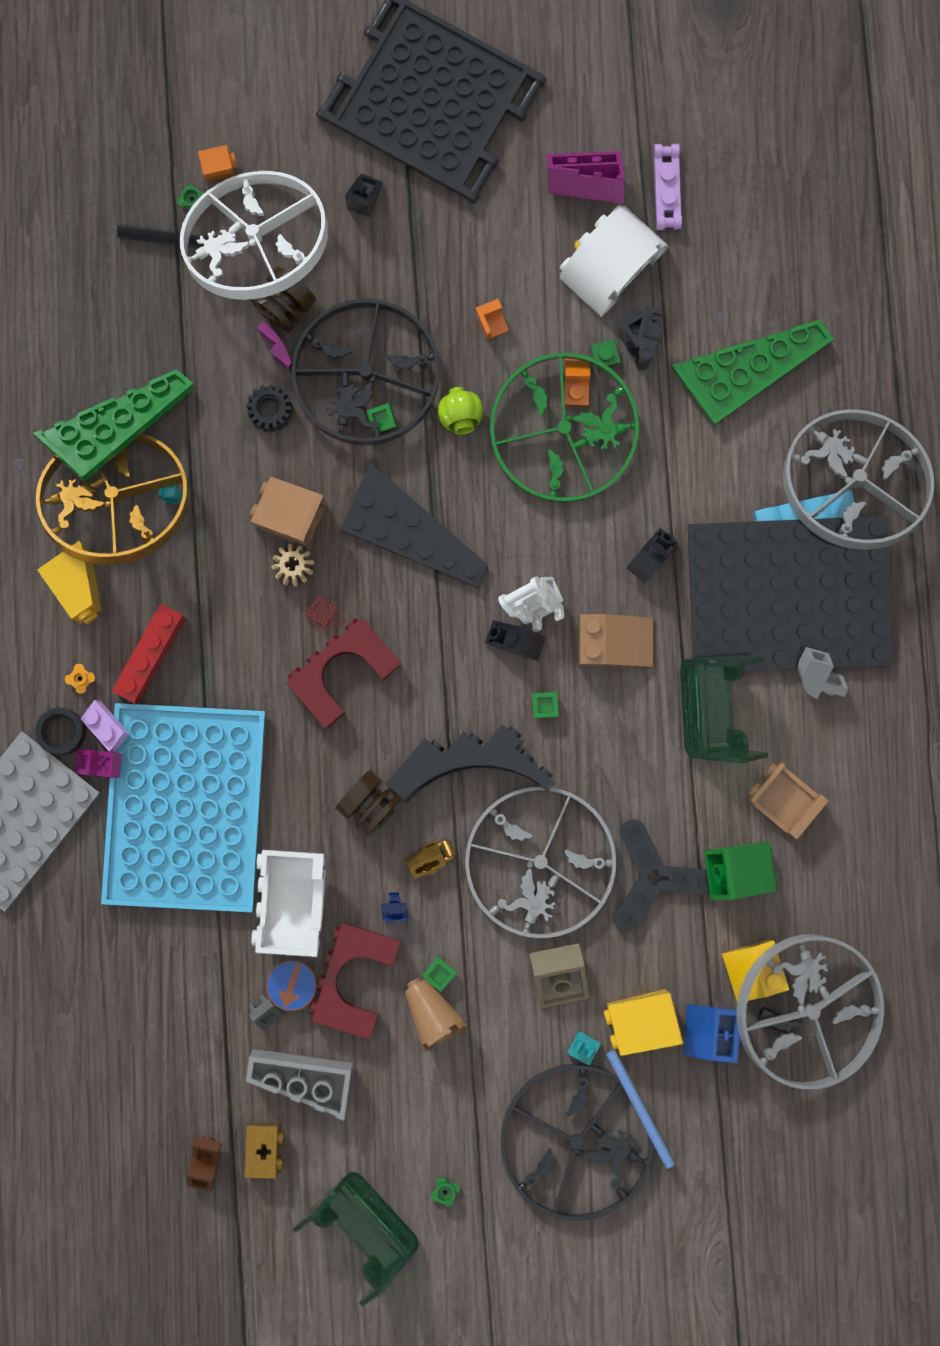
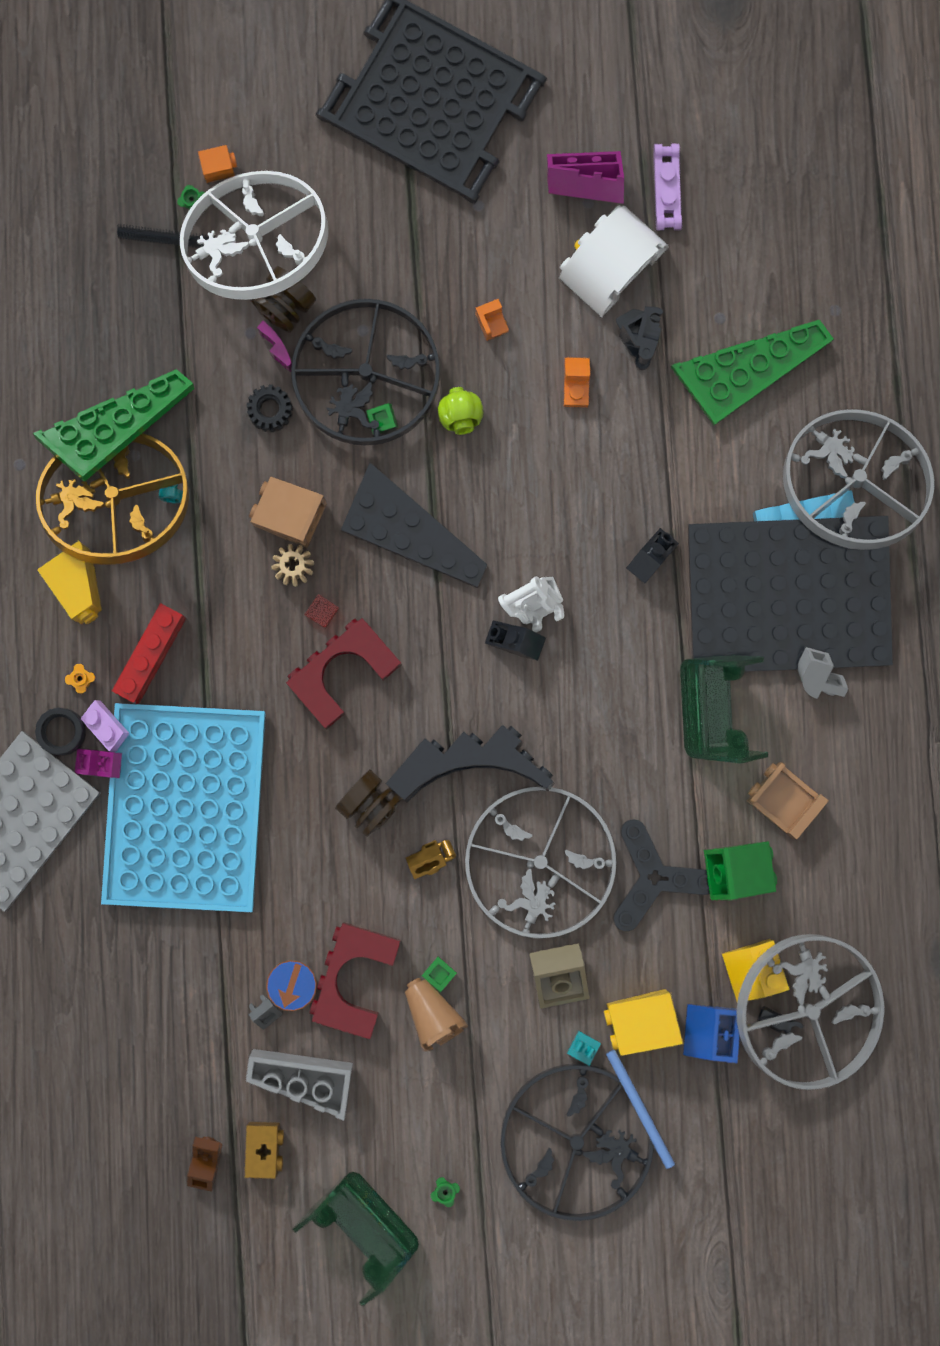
(290, 903): white cylinder -> none
(363, 194): black slope -> none
(394, 909): clear blue tile -> none
(545, 705): green plate -> none
(605, 431): green piece -> none
(606, 353): green plate -> none
(615, 641): medium nougat slope -> none

